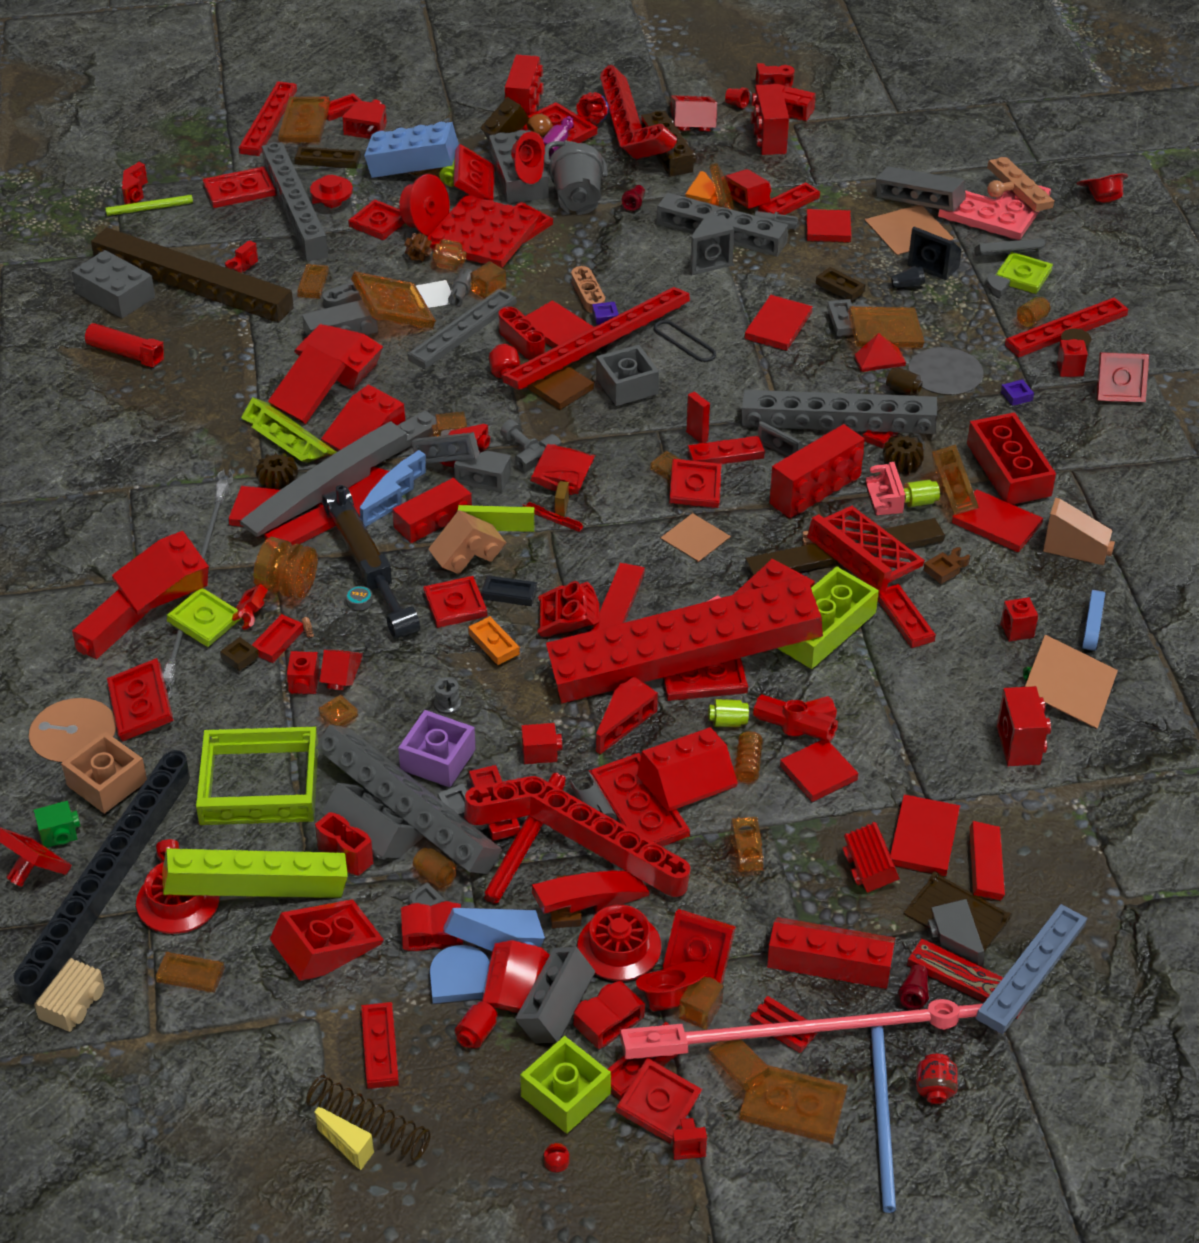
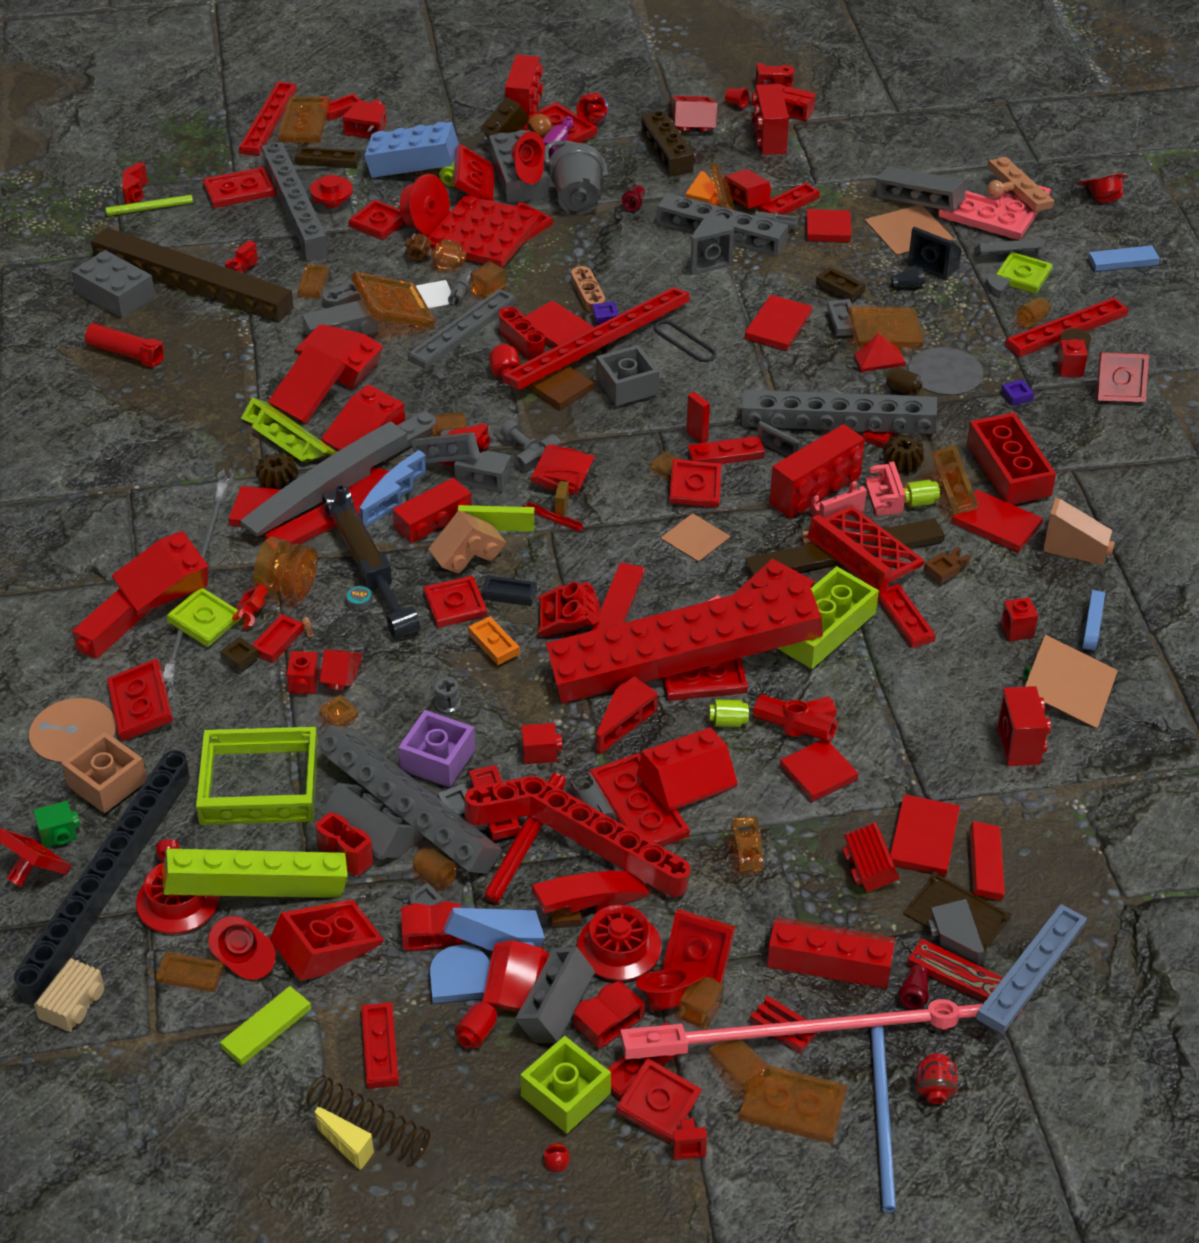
(242, 947): none -> red piece
(265, 1025): none -> lime tile
(633, 138): red beam -> none
(748, 757): clear orange piece -> none
(840, 502): none -> coral hinge
(1123, 258): none -> medium blue tile

